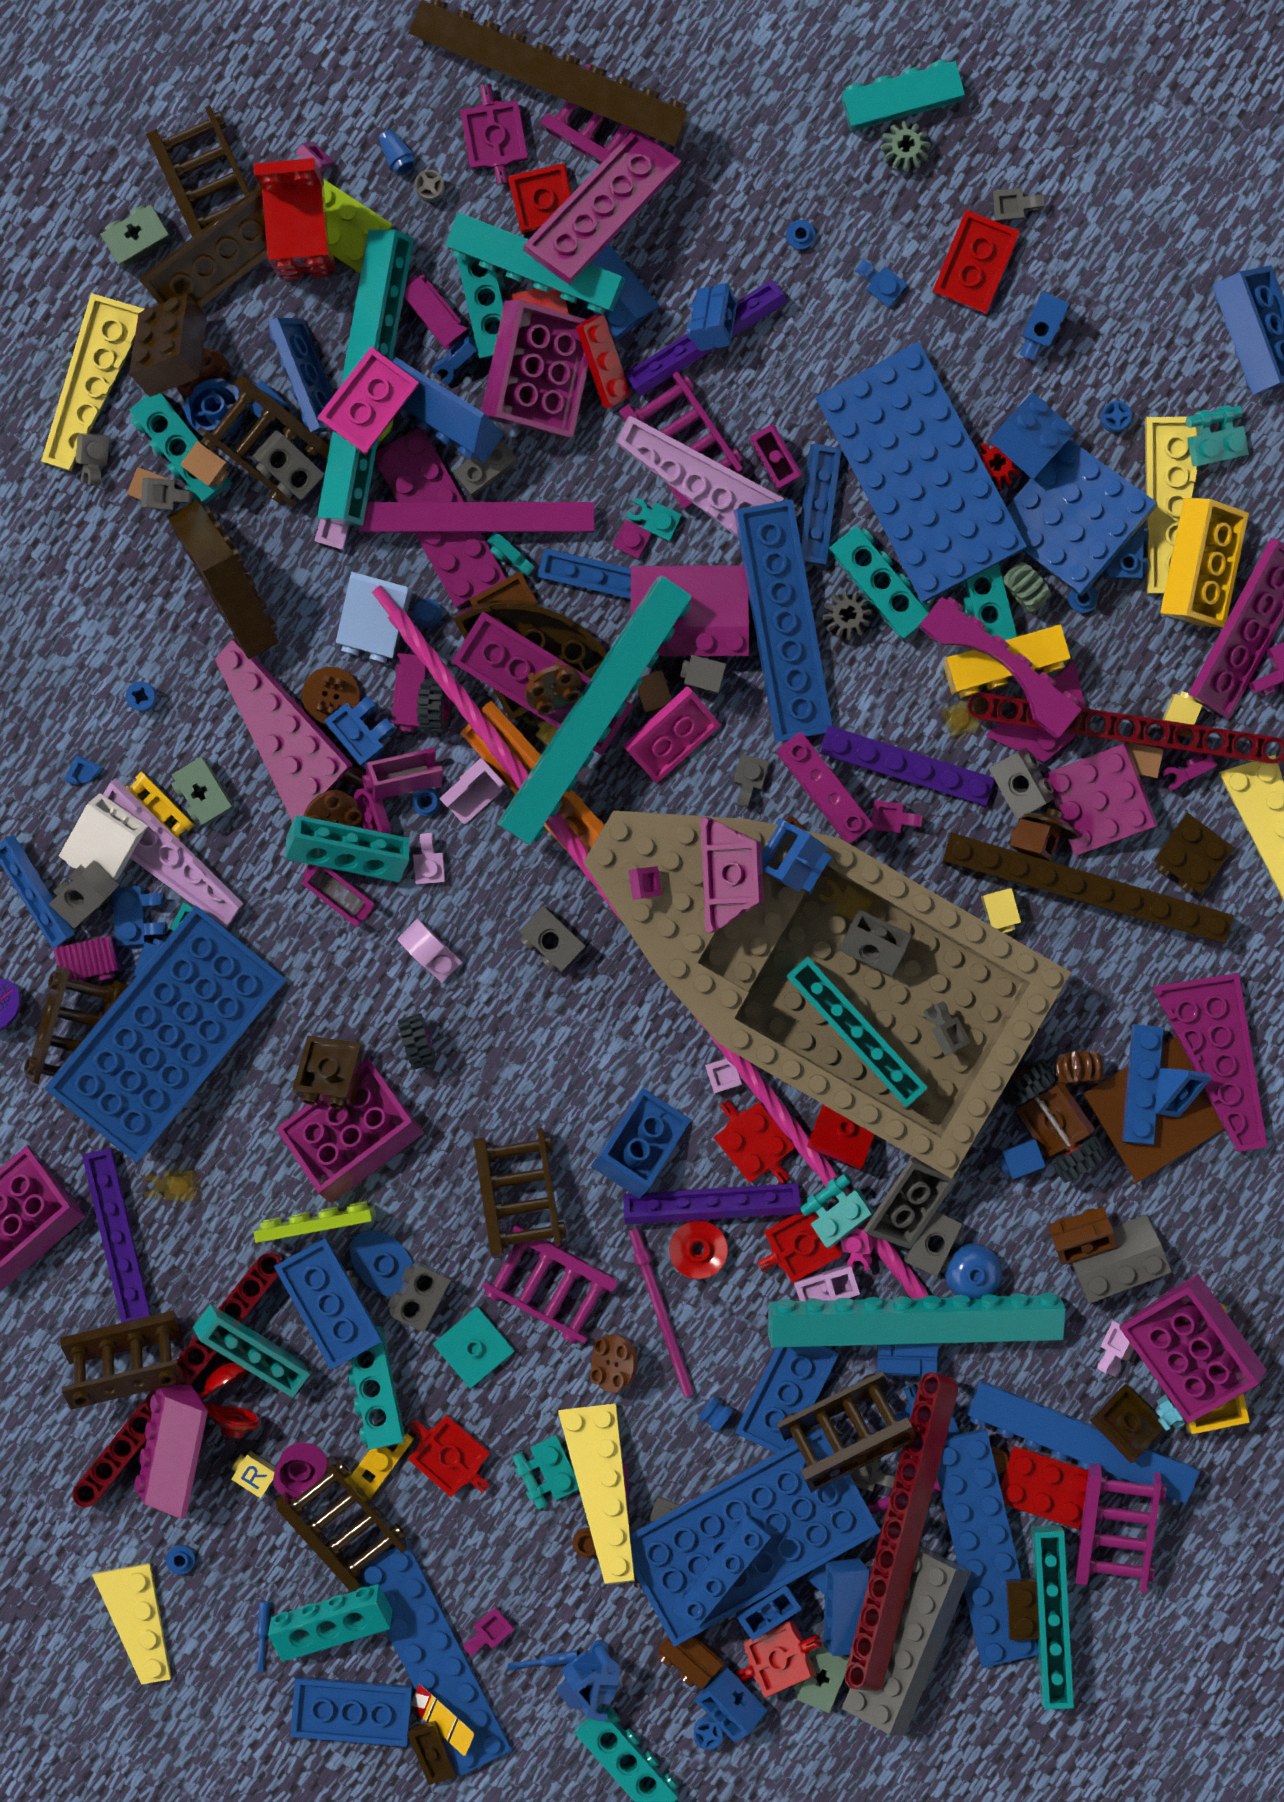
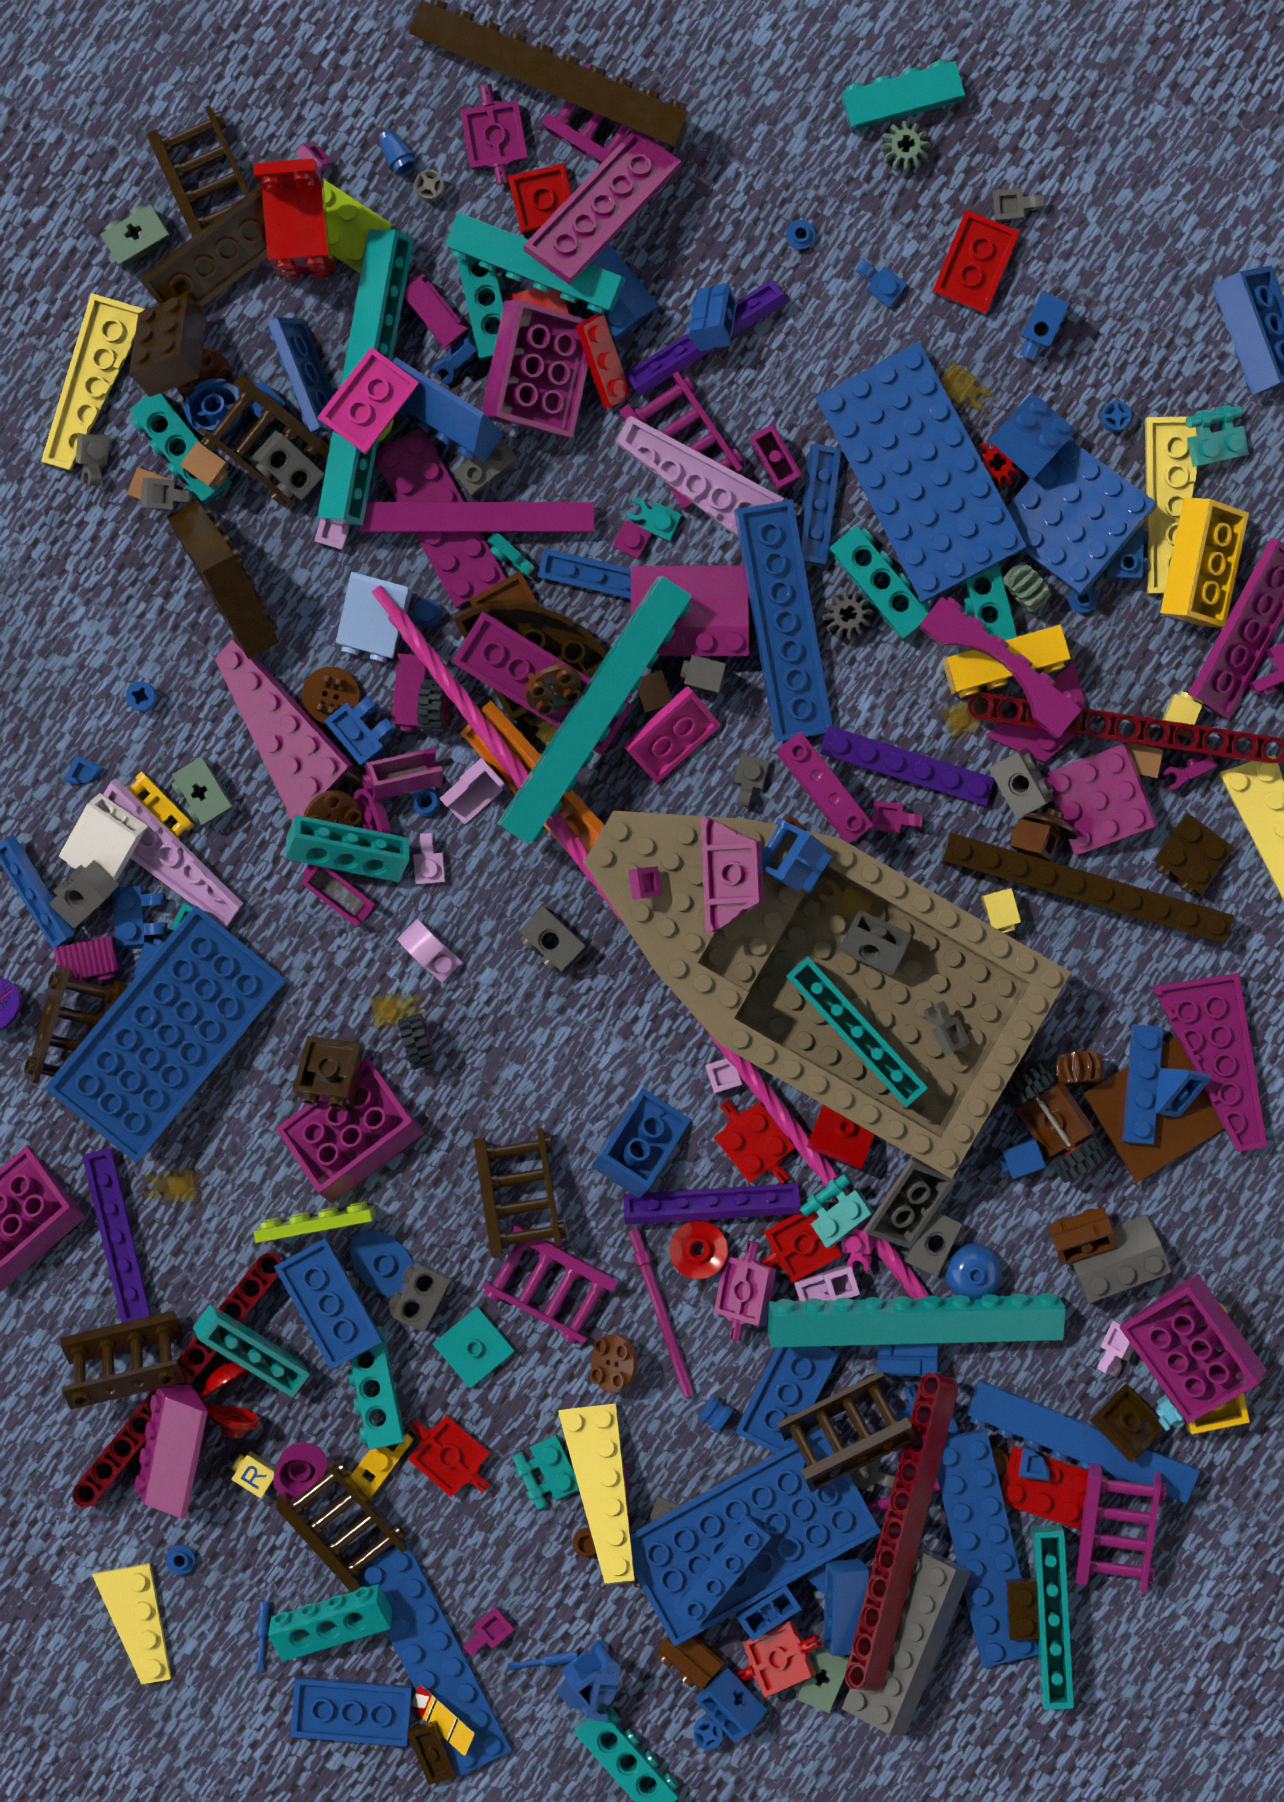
(389, 1008): none -> clear yellow plate
(745, 1291): none -> magenta plate
(959, 384): none -> clear yellow plate
(1032, 1465): none -> blue tile

